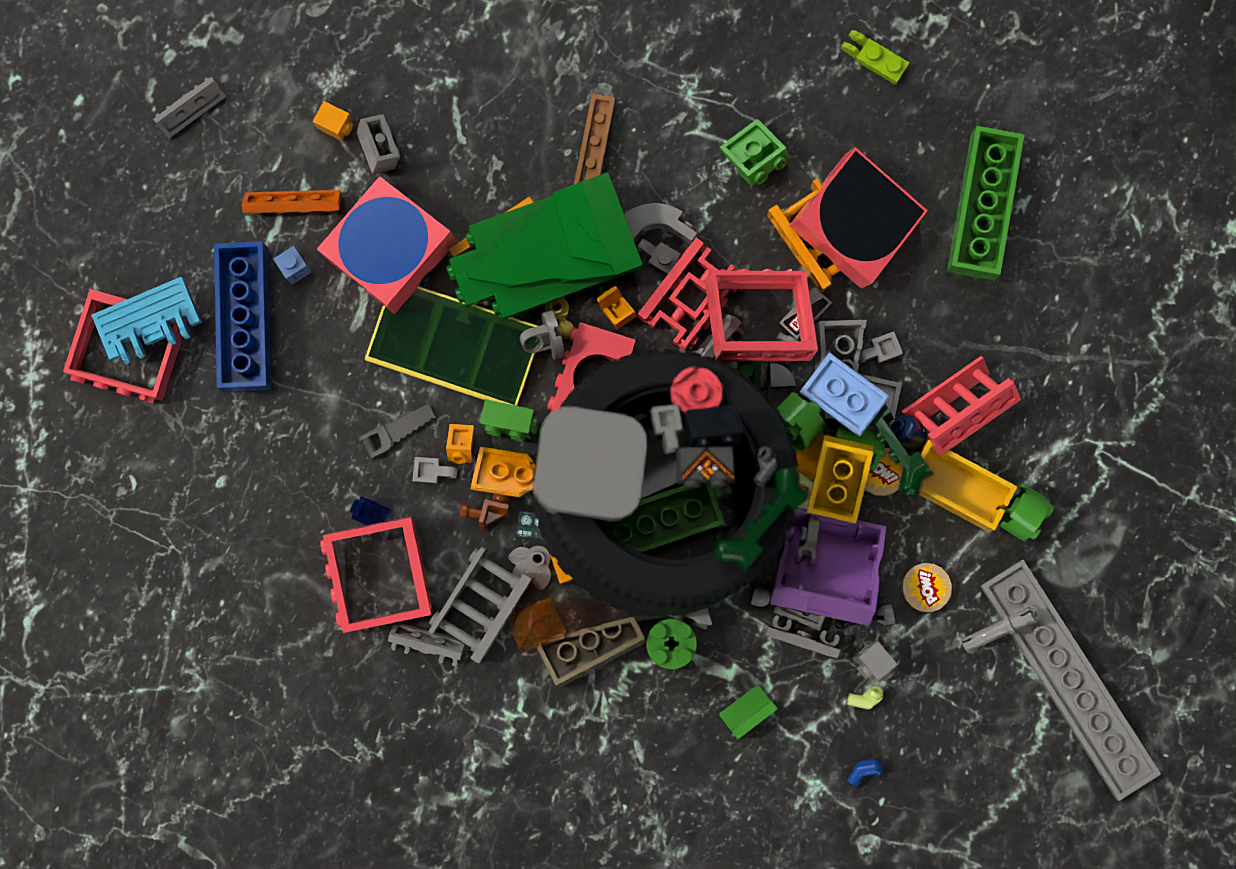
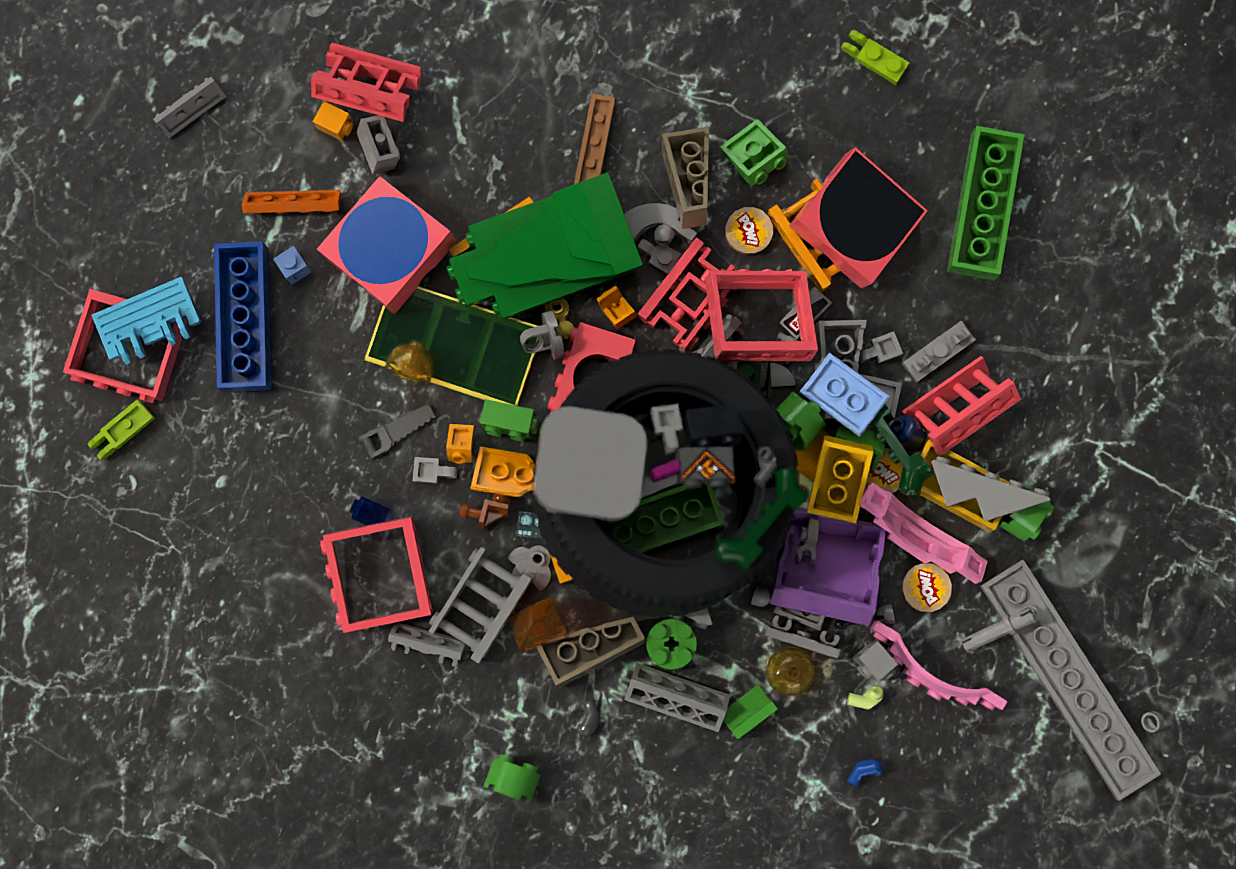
(122, 428): none -> lime hinge
(363, 95): none -> coral fence
(411, 362): none -> clear yellow cylinder
(512, 779): none -> bright green brick
(591, 721): none -> dark grey arm
(663, 234): none -> light grey hinge
(665, 471): none -> magenta tile
(679, 693): none -> light grey fence
(687, 169): none -> dark tan wedge
(696, 389): coral tile -> none
(749, 231): none -> tile
(778, 669): none -> clear yellow cylinder
(917, 675): none -> bright pink piece
(920, 536): none -> bright pink piece
(938, 351): none -> light grey plate
(993, 496): none -> light grey slope
(1152, 721): none -> light grey hinge

